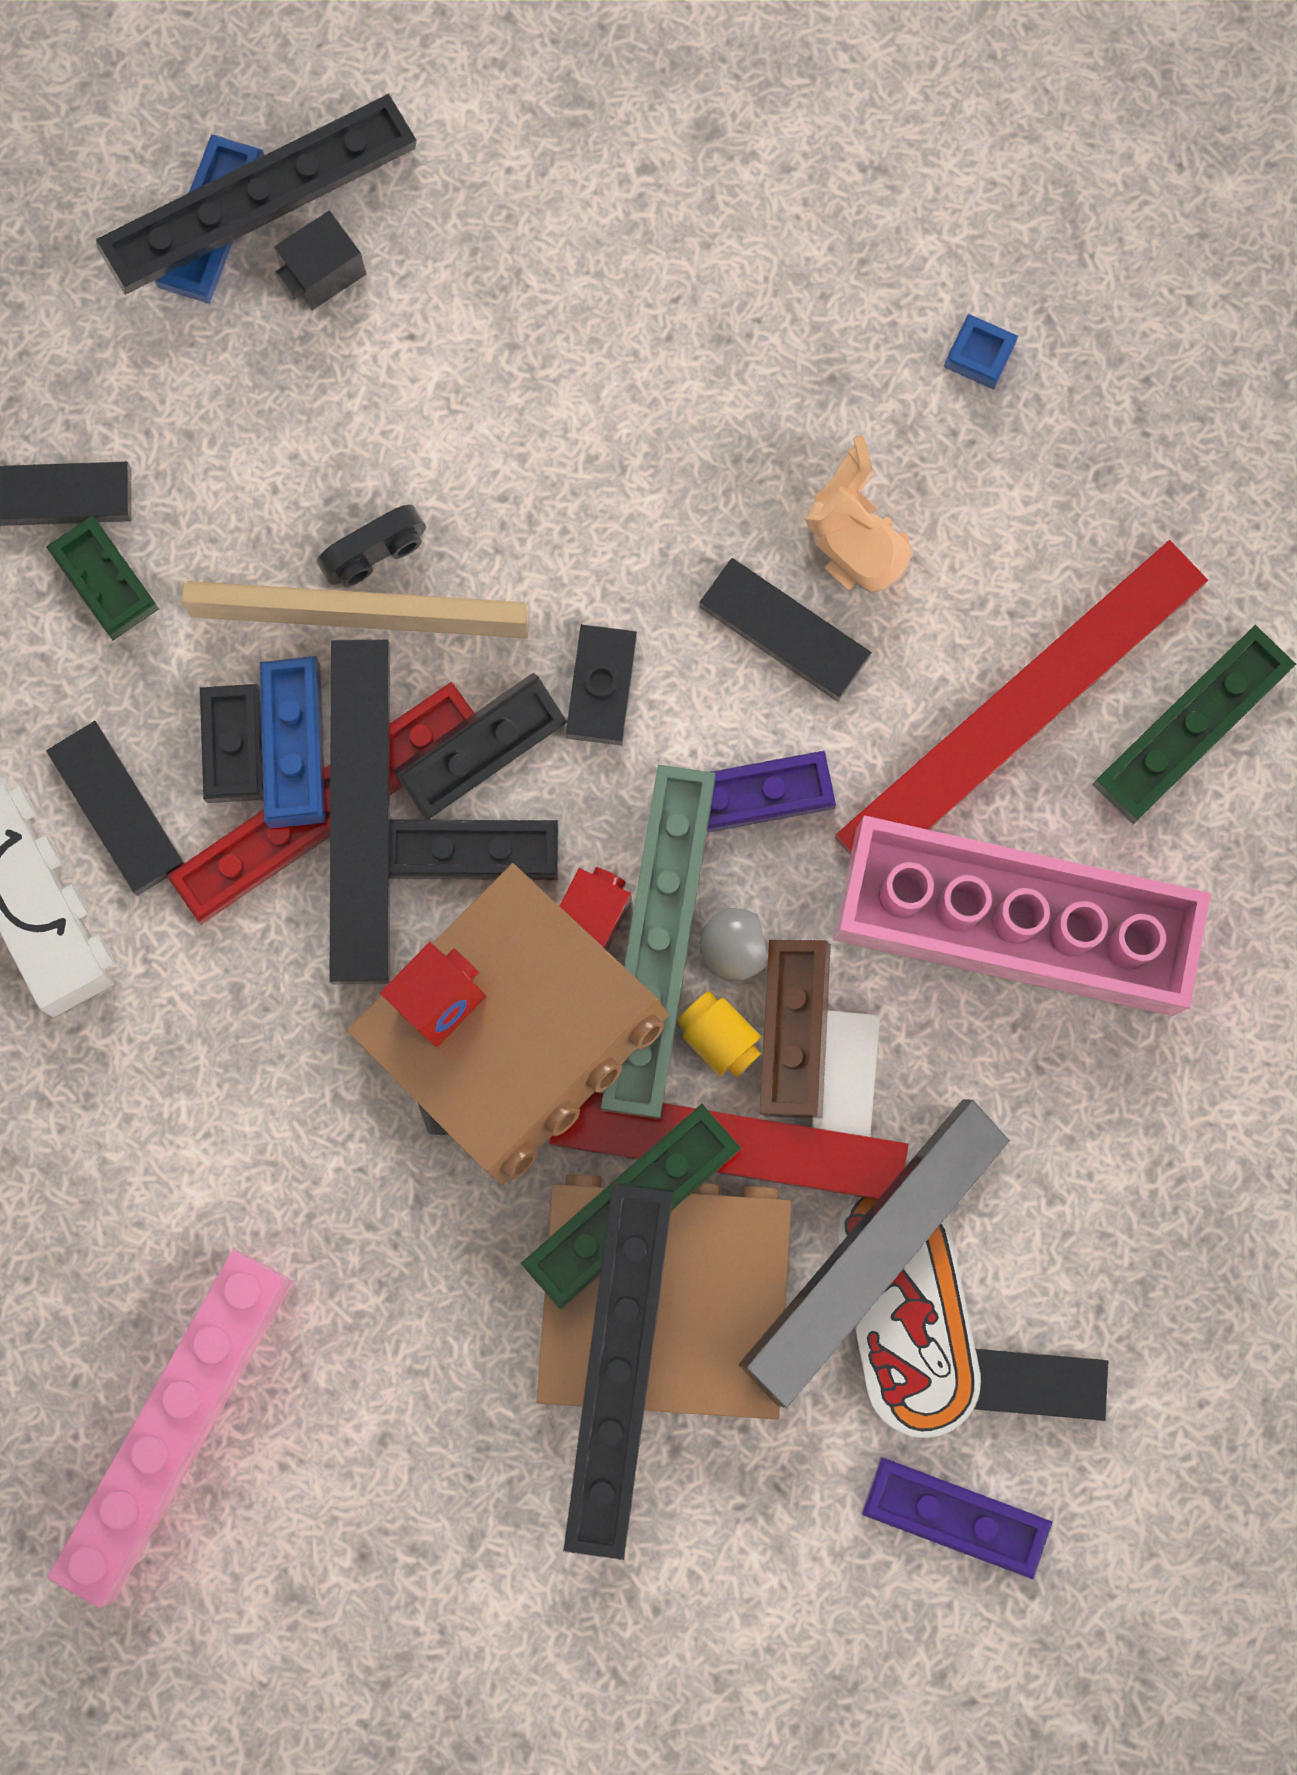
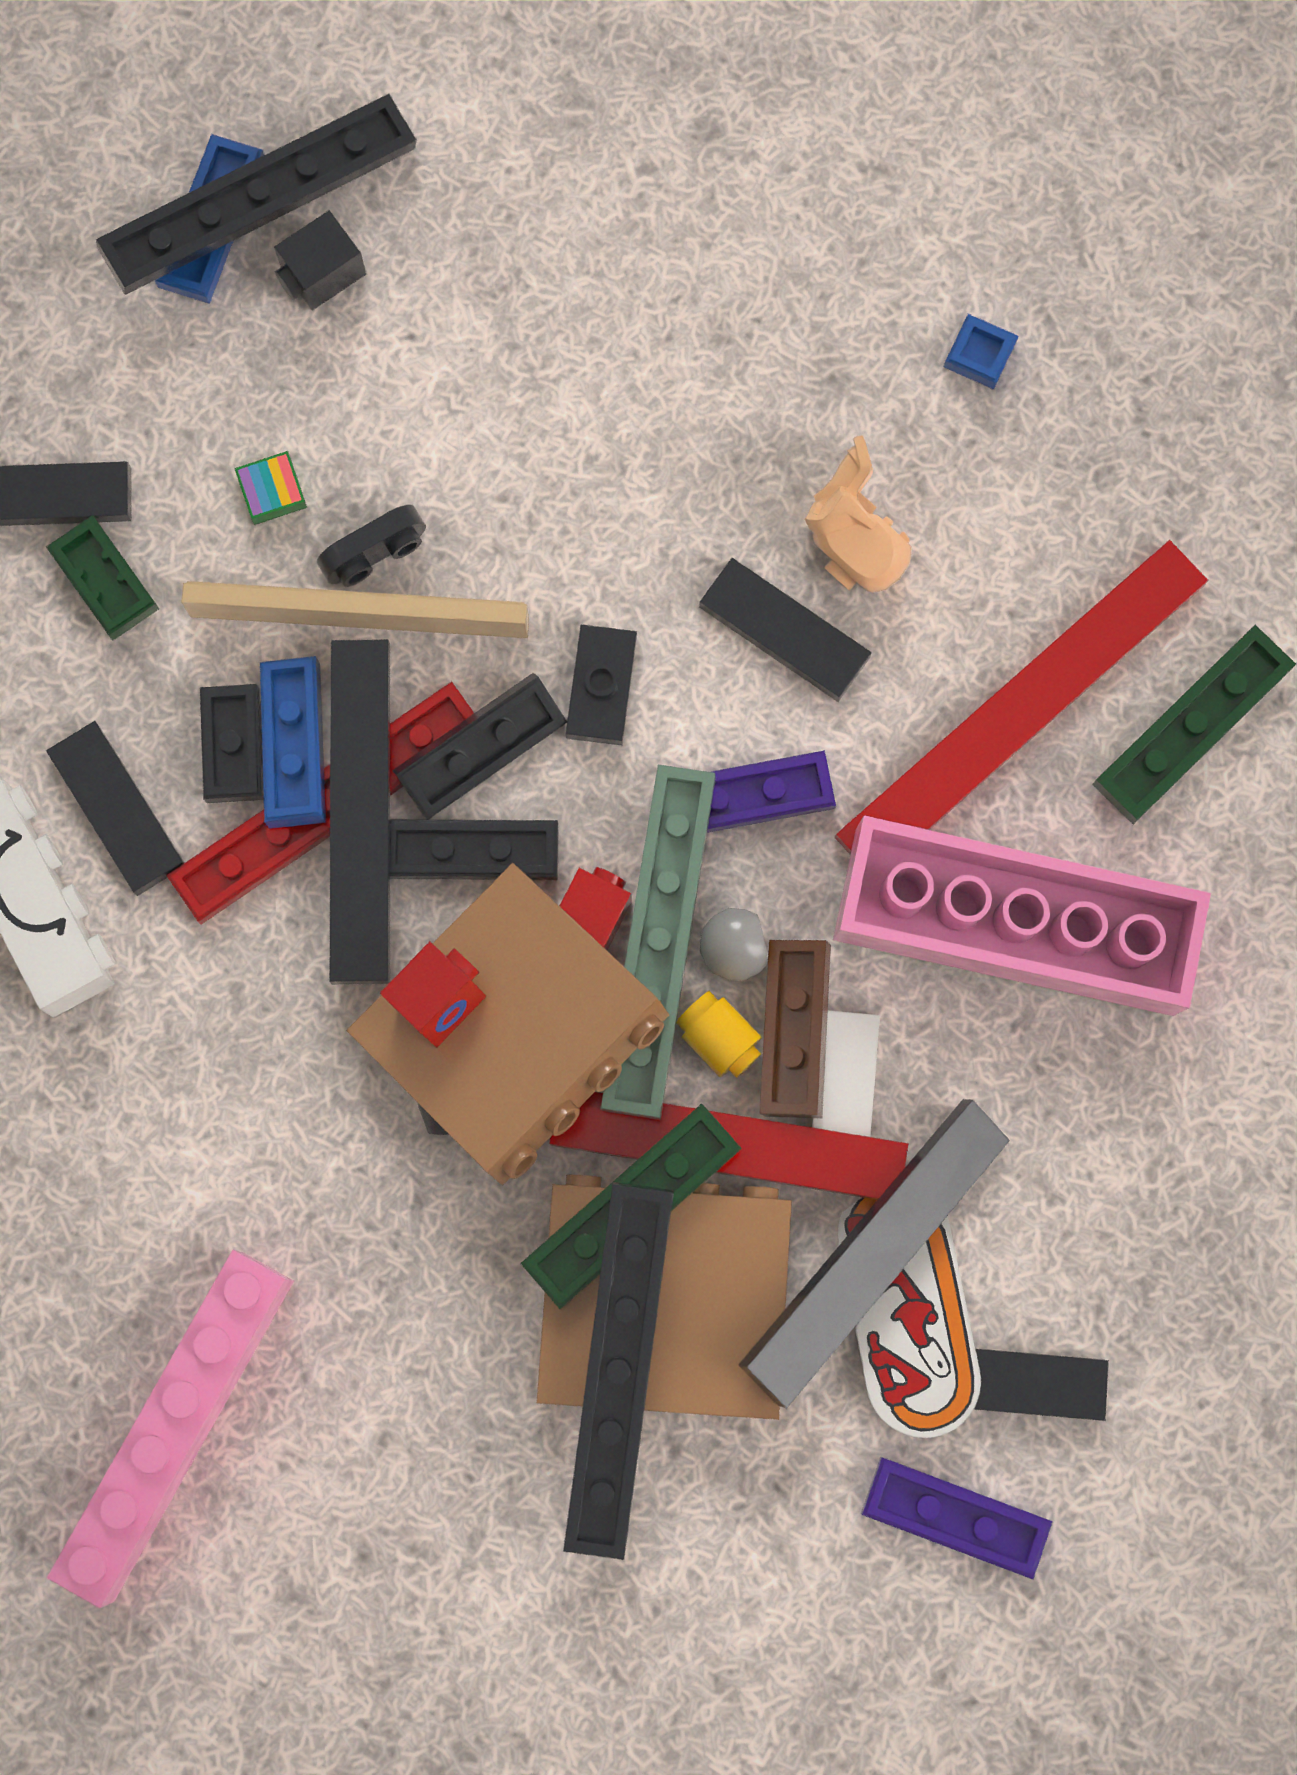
(270, 488): none -> tile

